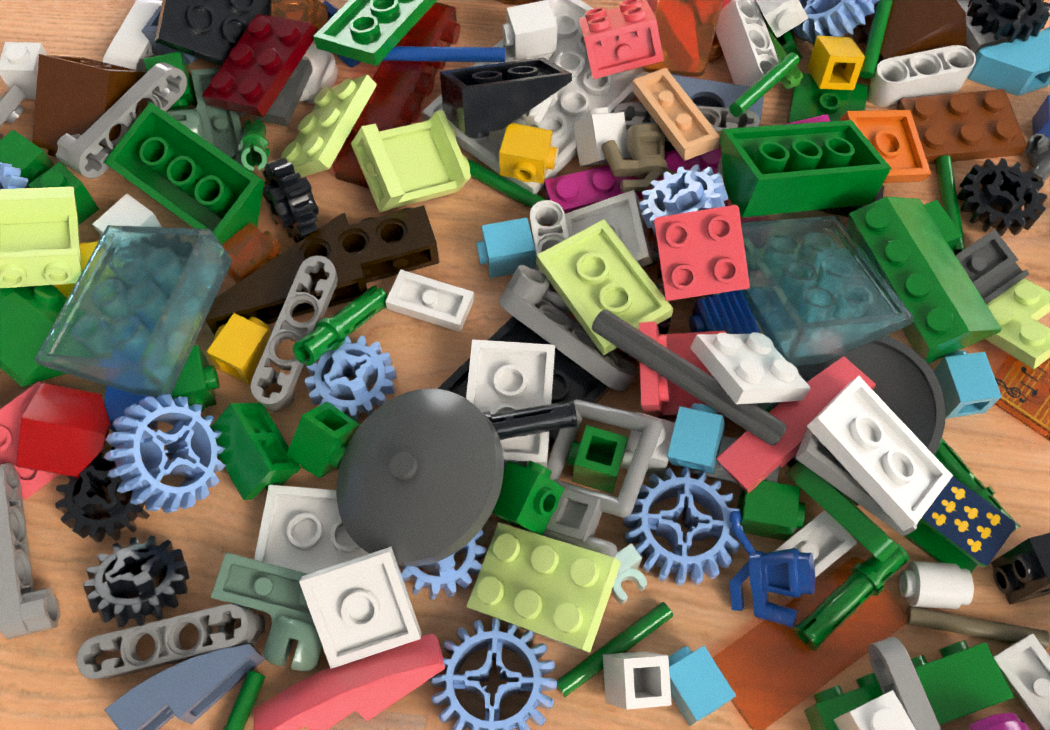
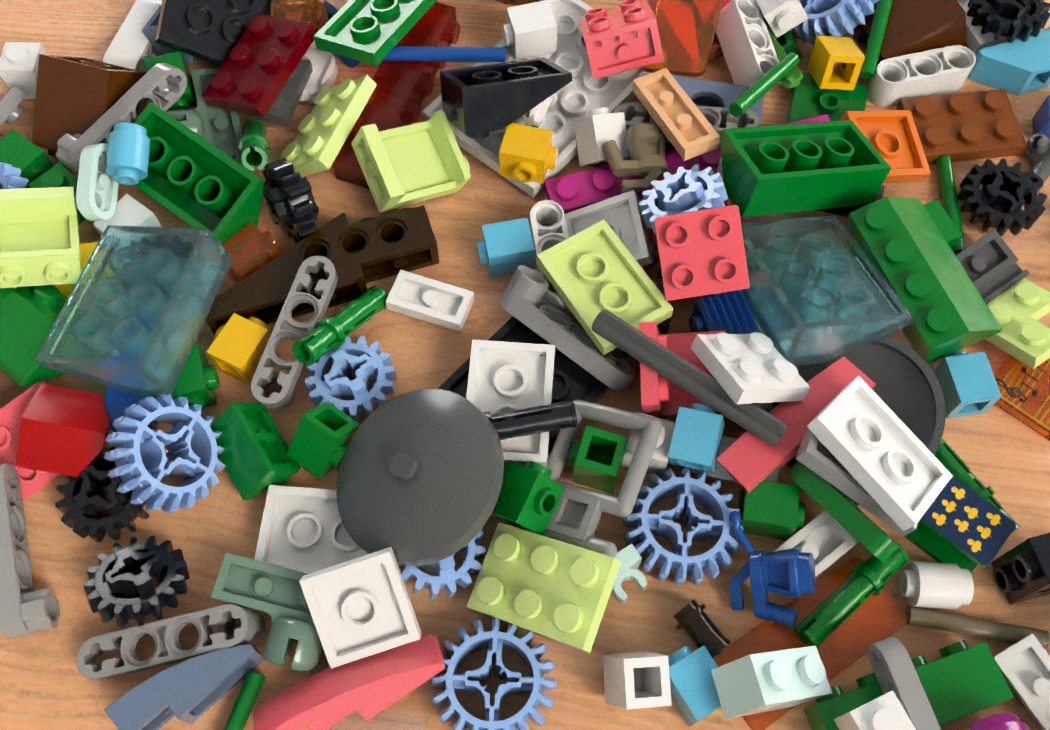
(95, 188): none -> light aqua plate
(128, 153): none -> medium azure brick
(503, 185): green bar -> none
(619, 644): green bar -> none
(701, 628): none -> dark brown pin
(770, 681): none -> light aqua brick

